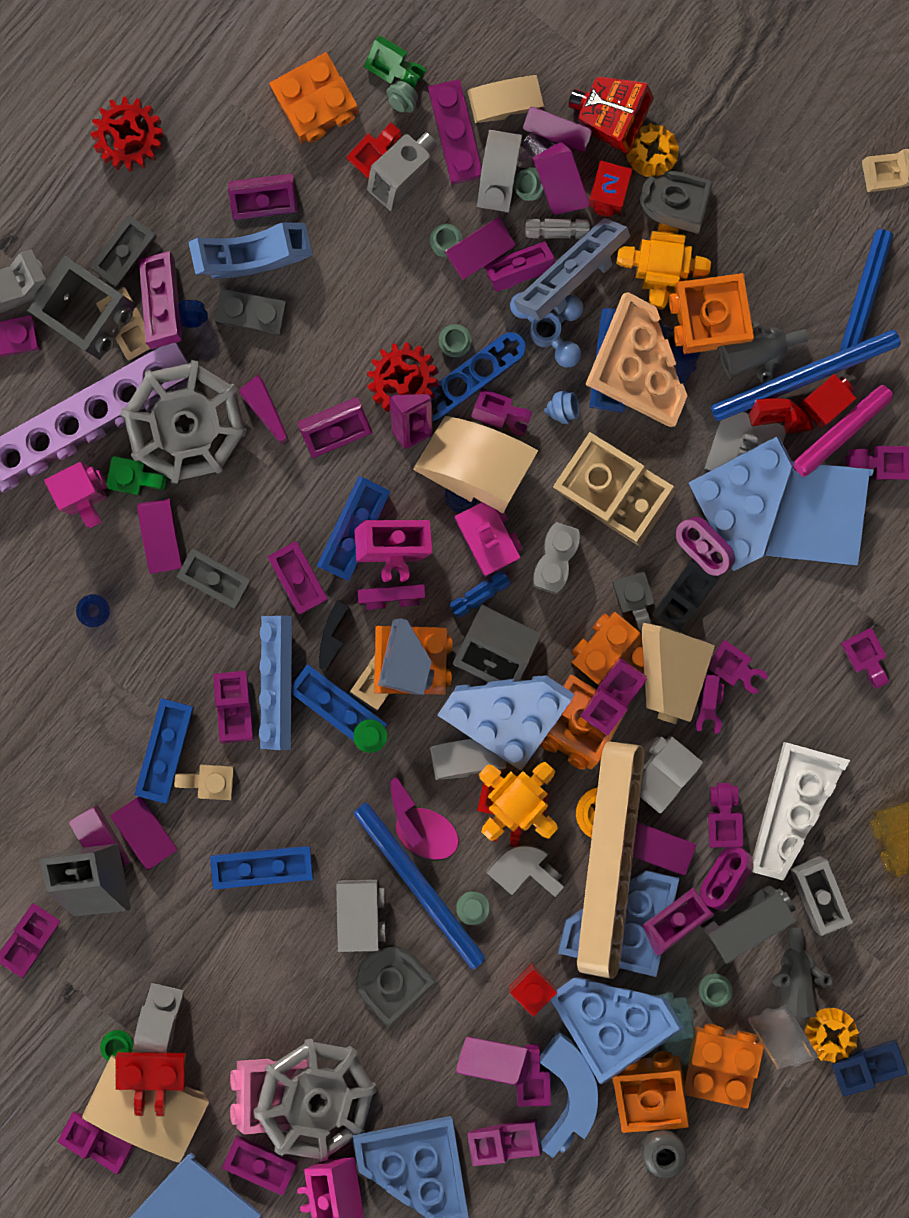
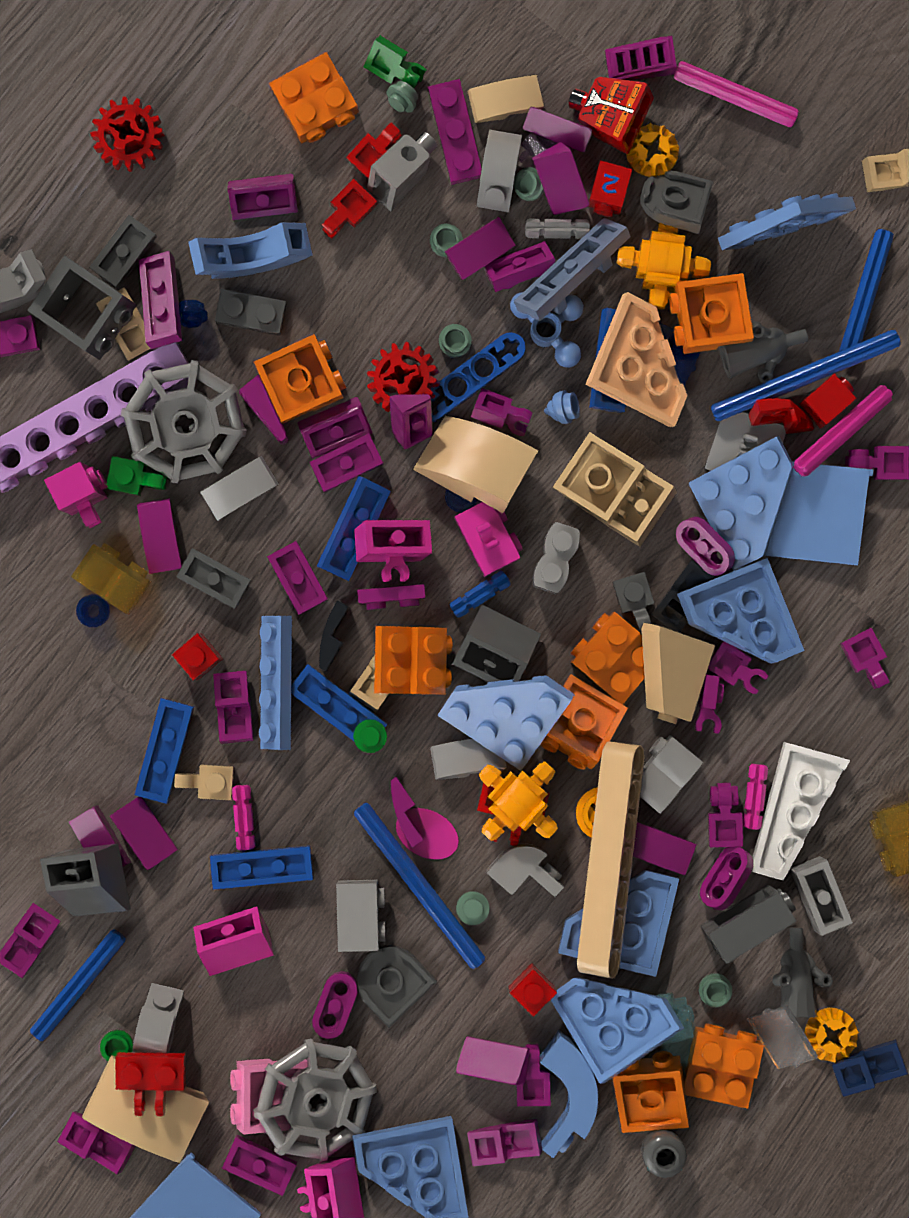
(77, 985): none -> blue axle
(111, 578): none -> clear yellow brick
(197, 656): none -> red brick
(233, 941): none -> dark pink brick
(239, 488): none -> light grey slope
(243, 817): none -> dark pink axle
(300, 378): none -> orange plate
(336, 1004): none -> magenta plate
(346, 463): none -> magenta plate
(350, 205): none -> red plate
(405, 661): sand blue slope -> none
(613, 696): magenta slope -> none
(639, 48): none -> magenta slope
(676, 921): magenta slope -> none
(736, 94): none -> dark pink axle
(744, 612): none -> medium blue plate
(755, 796): none -> dark pink axle
(787, 219): none -> medium blue plate

